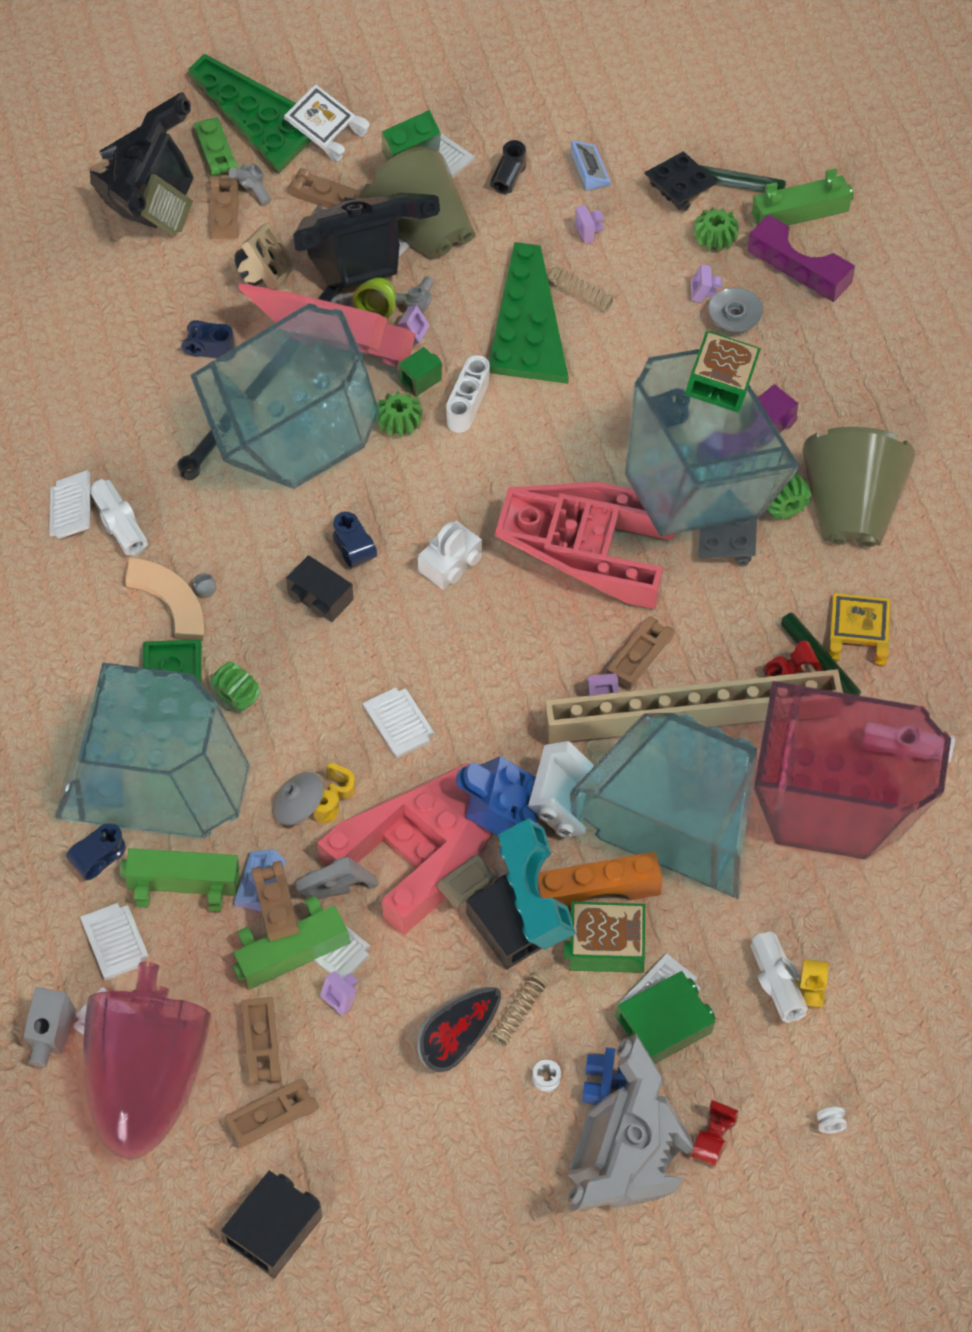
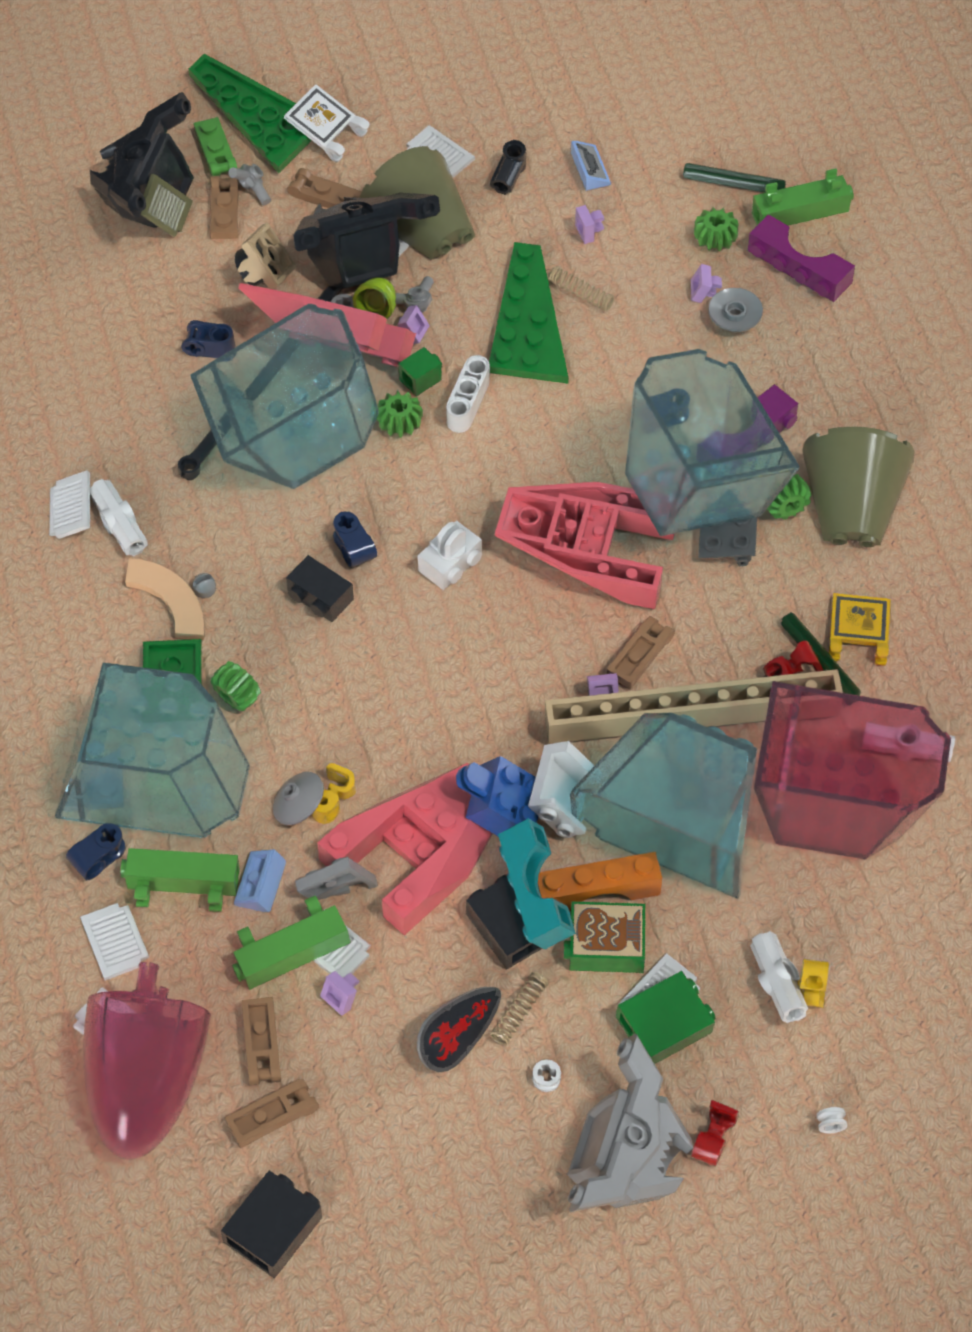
(48, 1024): light grey torso -> none
(275, 901): medium nougat plate -> none
(399, 721): white window -> none
(412, 133): green brick -> none
(465, 880): dark tan tile -> none
(602, 1066): blue hips -> none
(680, 179): black hinge -> none
(722, 371): brick -> none

